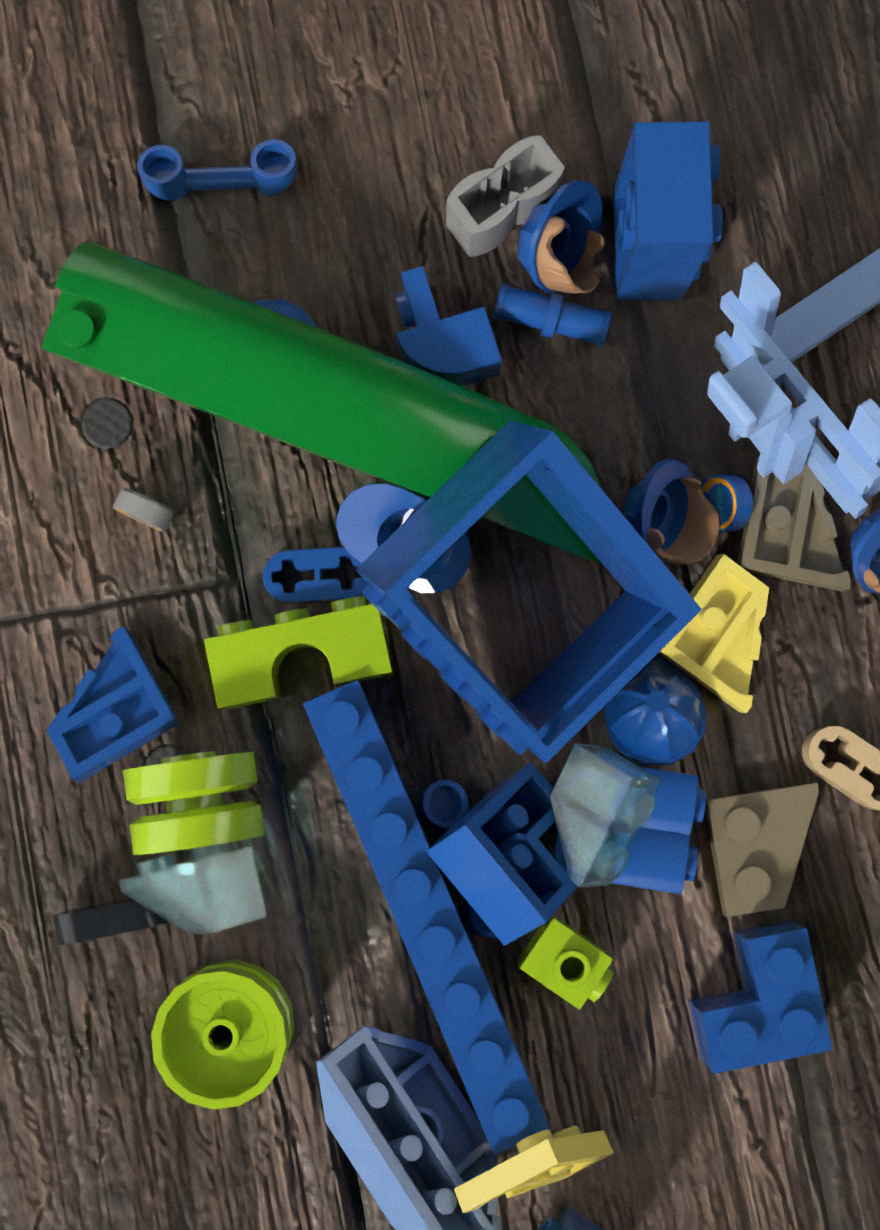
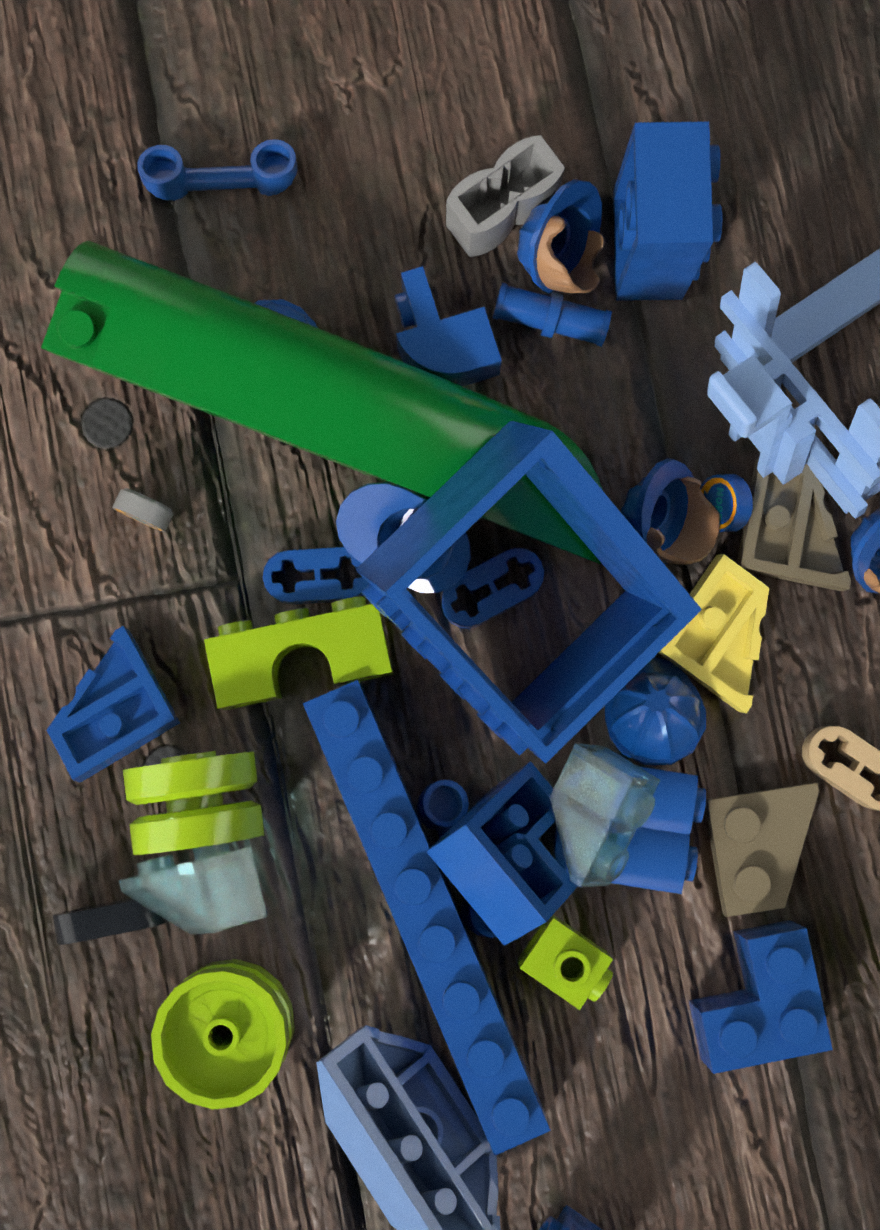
(485, 576): none -> blue beam
(540, 1162): light yellow wing -> none

